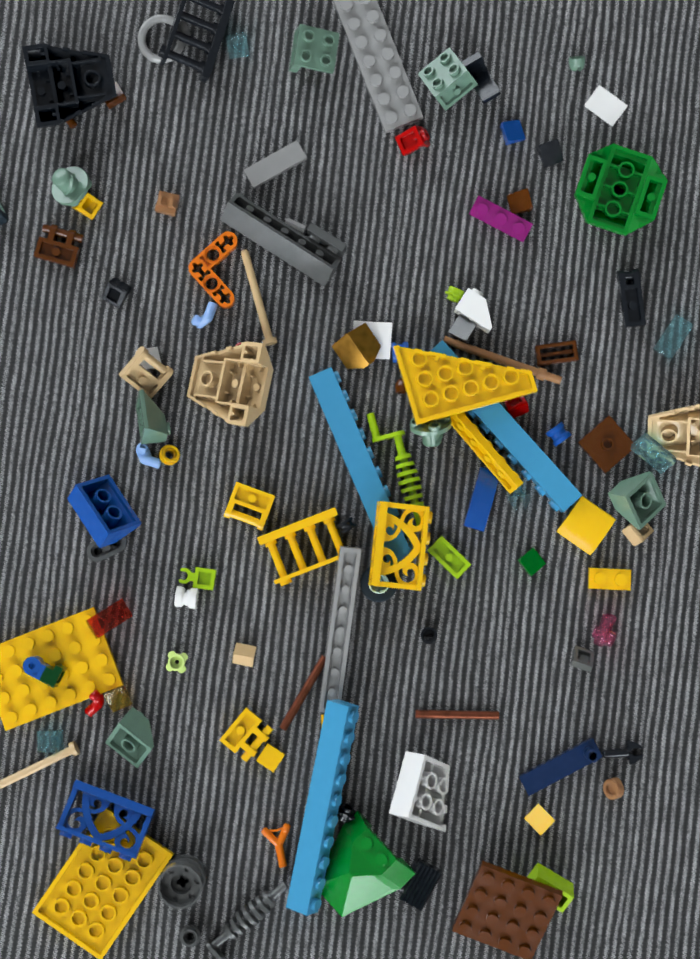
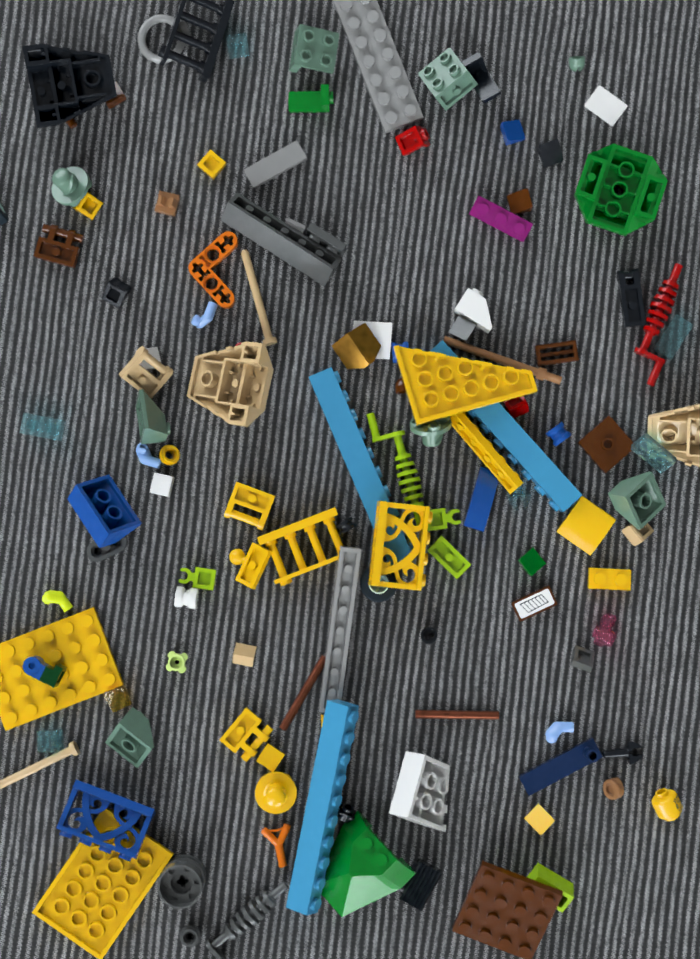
(42, 427): none -> clear light blue plate
(57, 597): none -> neon yellow arm
(97, 704): red arm -> none
(109, 618): clear red plate -> none
(162, 484): none -> white slope
(211, 164): none -> yellow tile
(252, 564): none -> yellow plate
(275, 792): none -> yellow plate
(310, 100): none -> green bracket
(440, 519): none -> lime plate
(454, 294): lime plate -> none
(534, 603): none -> tile
(556, 729): none -> light blue arm
(661, 307): none -> red piece
(667, 804): none -> yellow head

